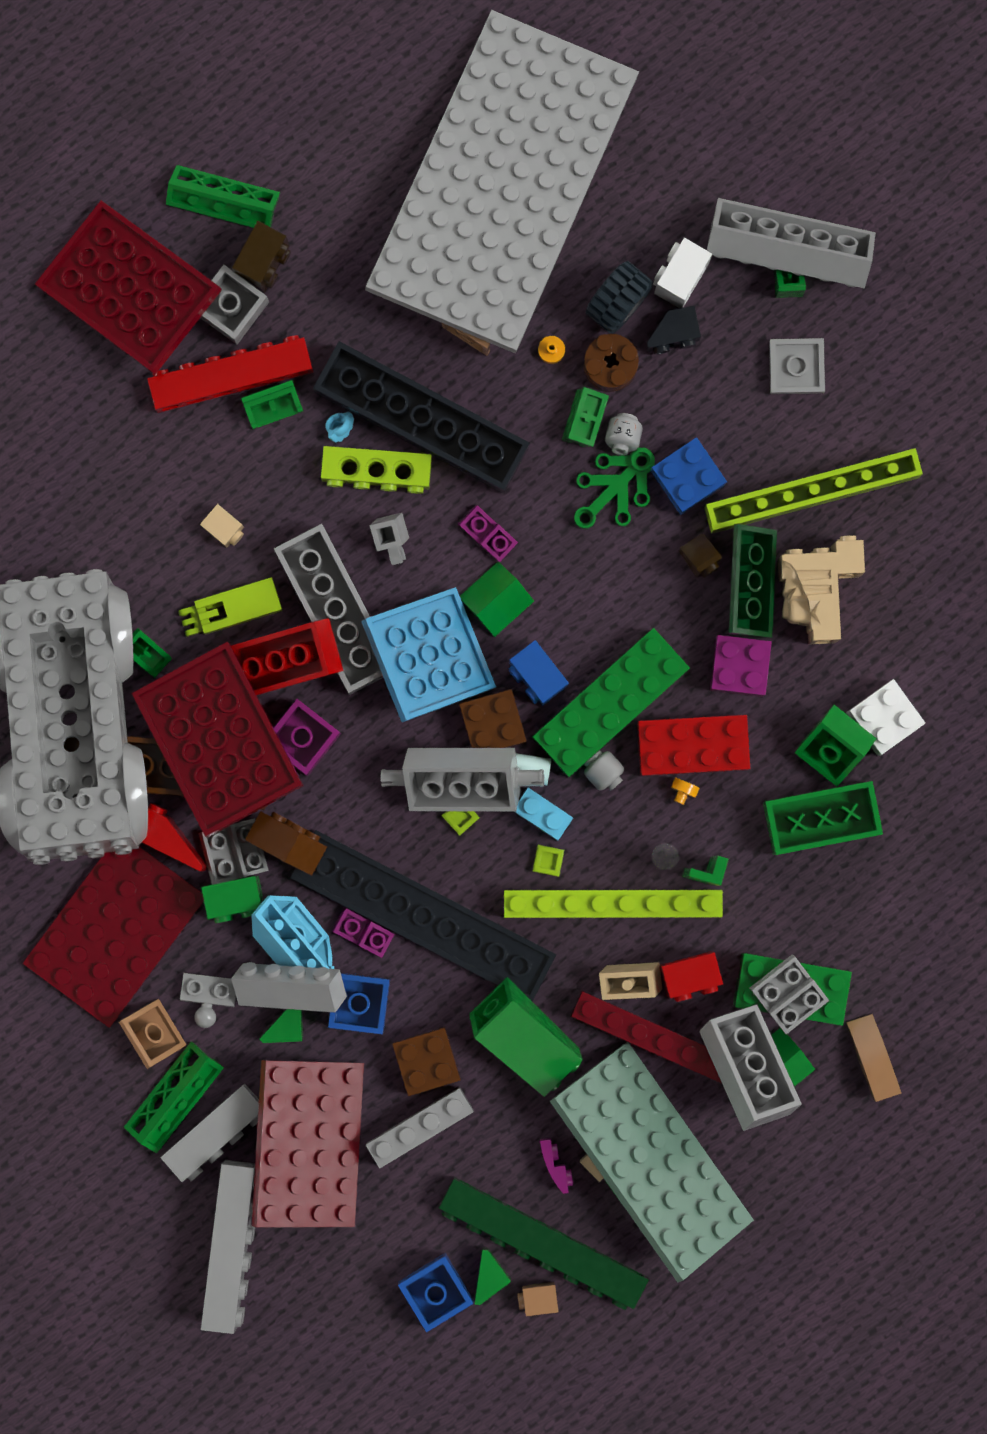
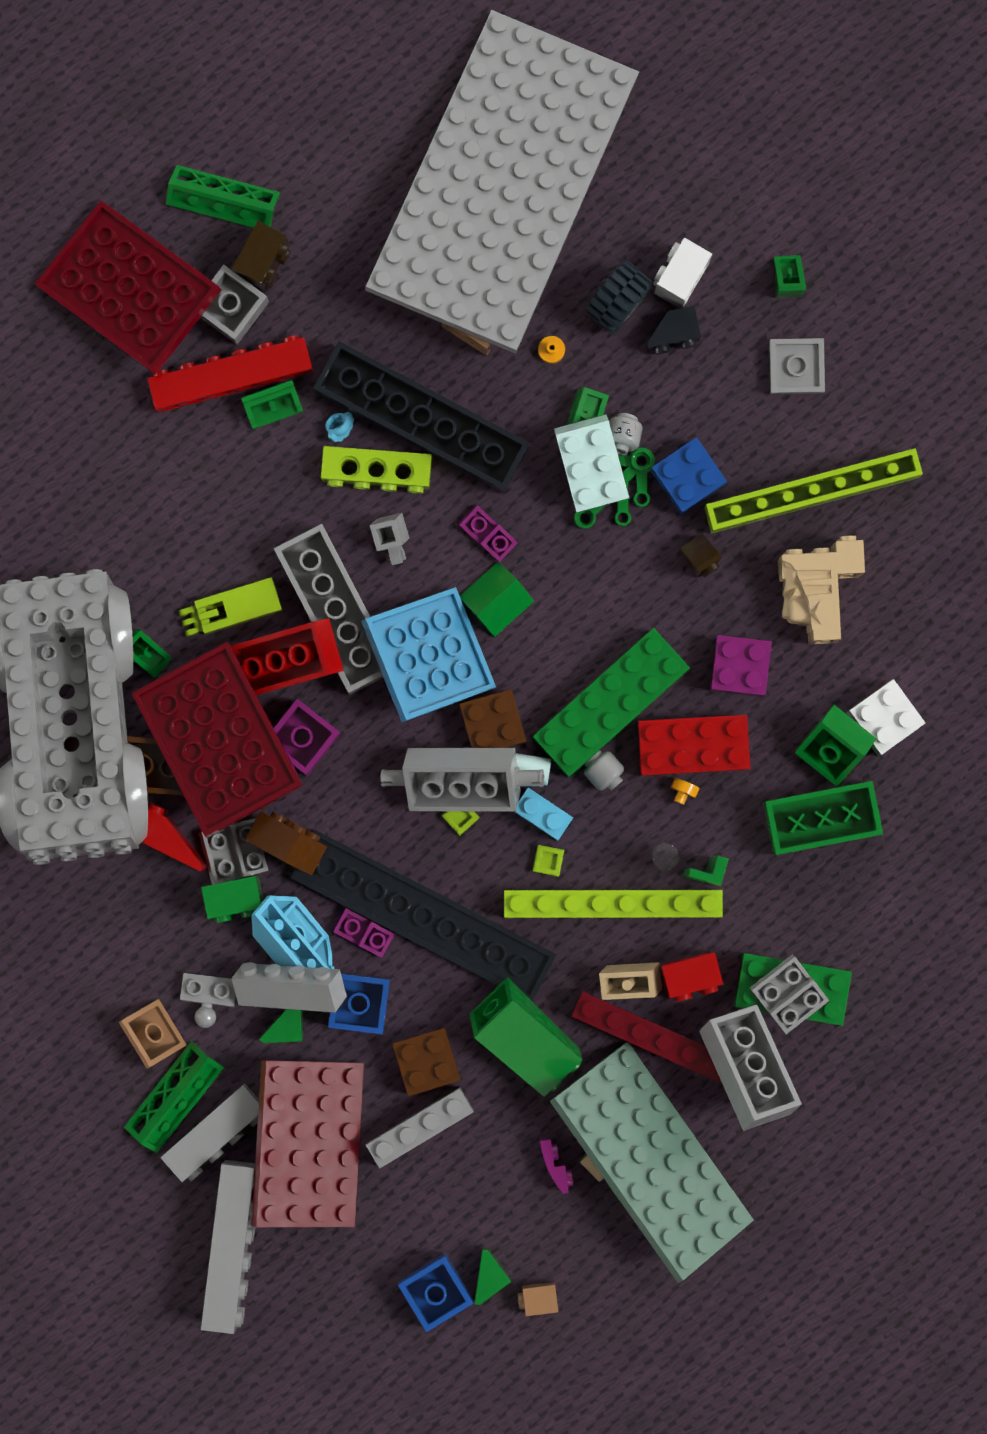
(114, 932): dark red plate -> none
(223, 526): tan brick -> none
(537, 673): blue brick -> none
(544, 1243): dark green brick -> none
(591, 463): none -> light aqua brick
(608, 347): reddish brown brick -> none
(752, 582): dark green slope -> none
(791, 243): light grey brick -> none
(792, 1056): green slope -> none
(873, 1058): medium nougat slope -> none

